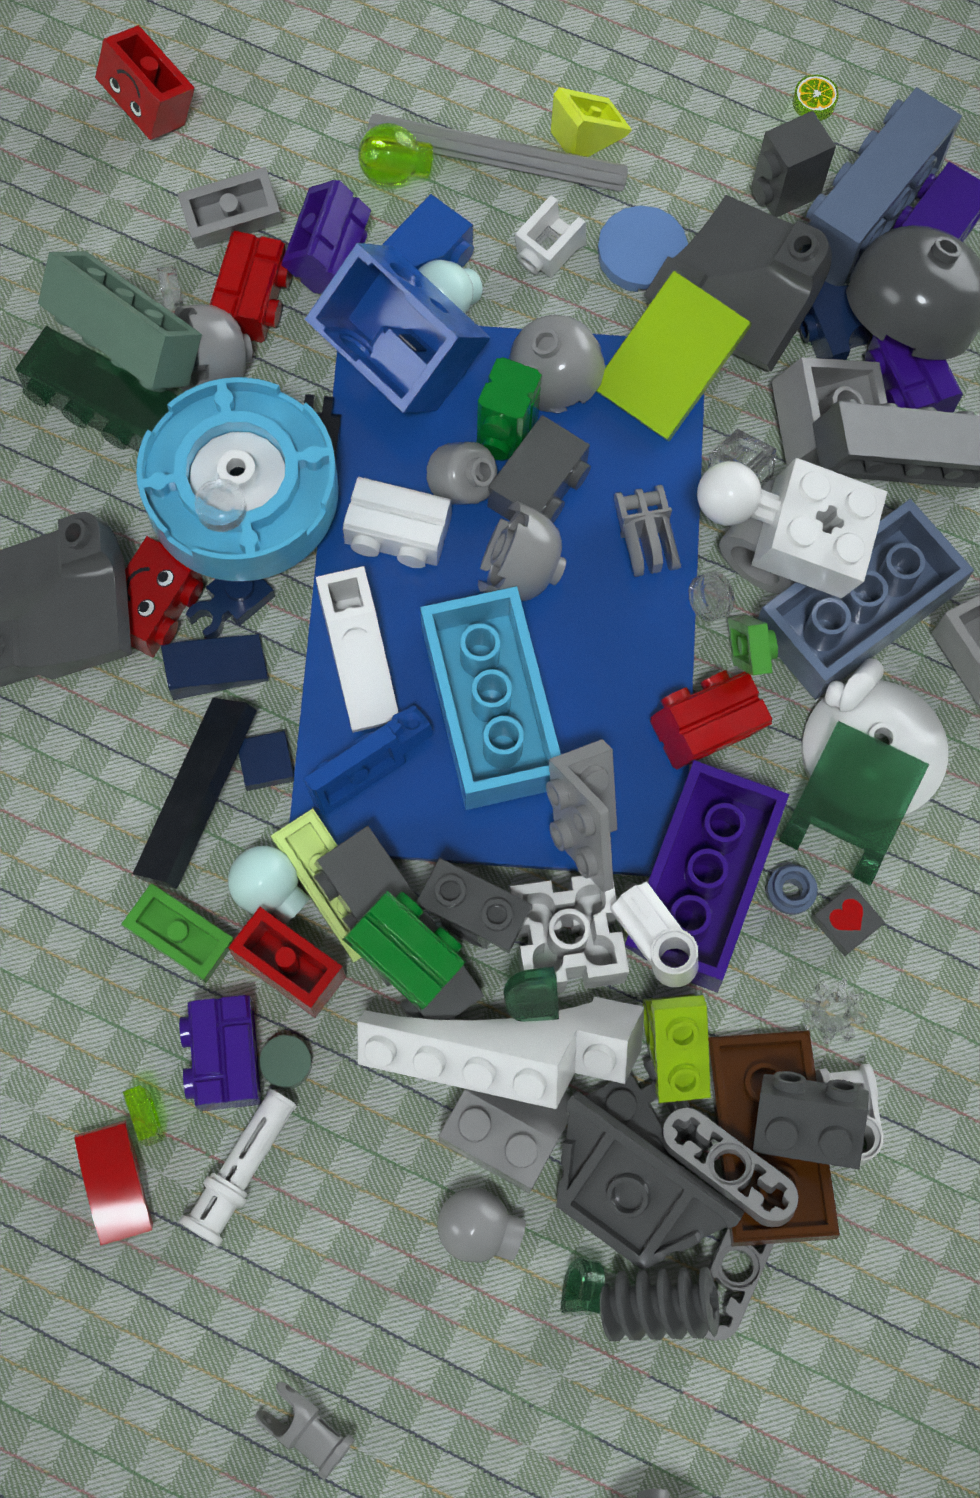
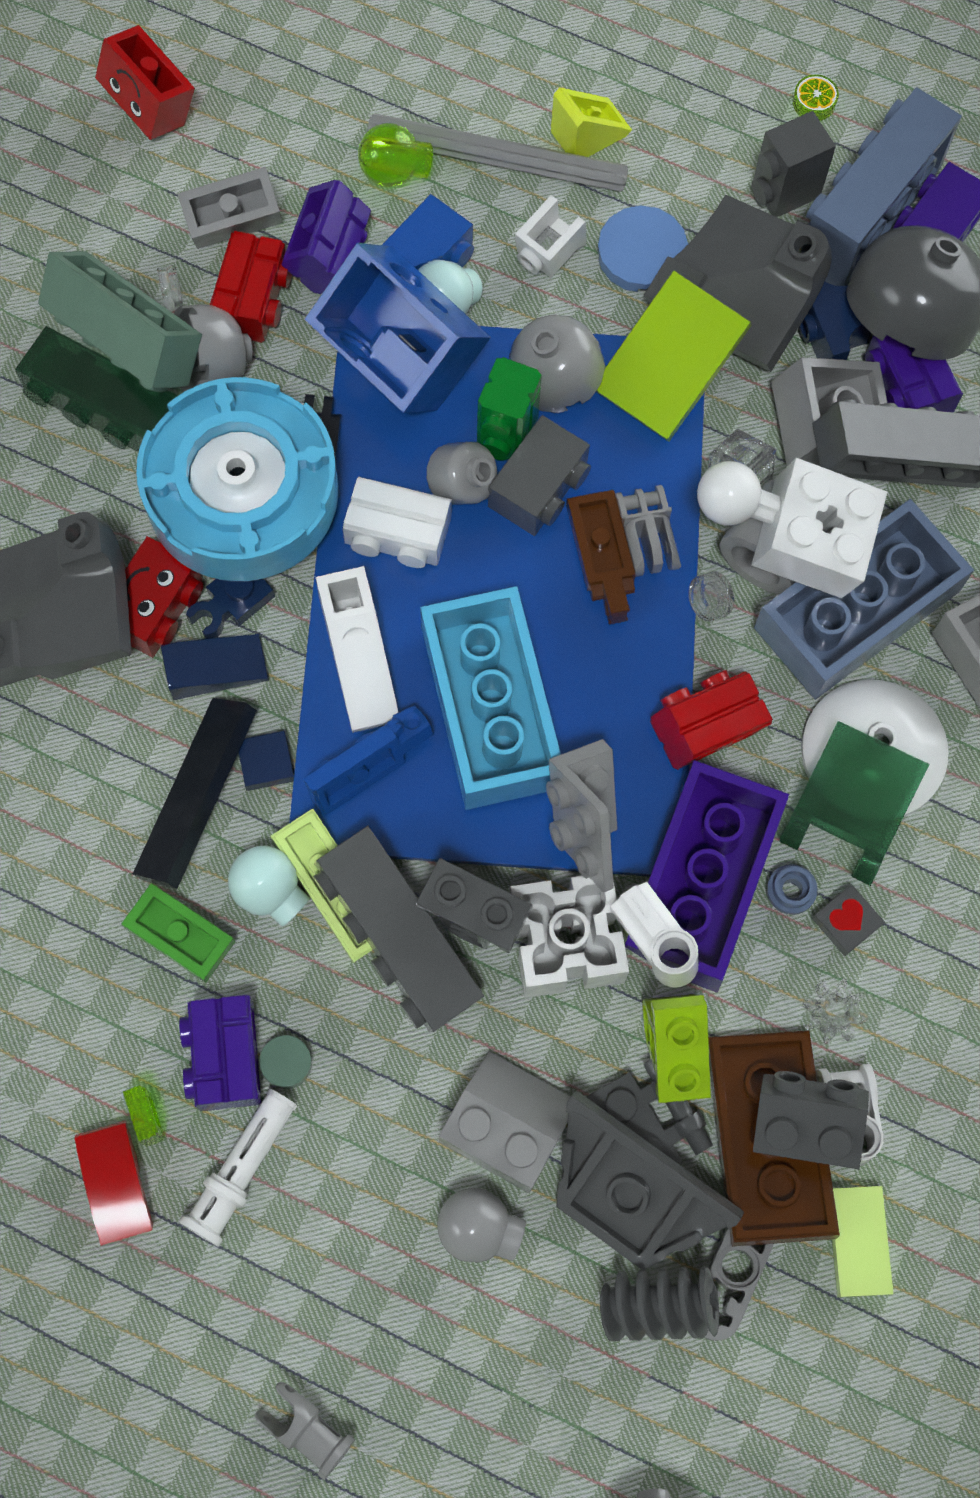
(220, 505): clear tile -> none
(287, 962): red brick -> none
(405, 948): green brick -> none
(508, 1056): white arch -> none
(523, 554): light grey cylinder -> none
(532, 995): clear green tile -> none
(582, 1287): clear green tile -> none
(603, 551): none -> reddish brown hinge
(752, 644): bright green plate -> none
(769, 1181): light grey beam -> none
(859, 685): white arm -> none
(862, 1247): none -> yellowish green tile

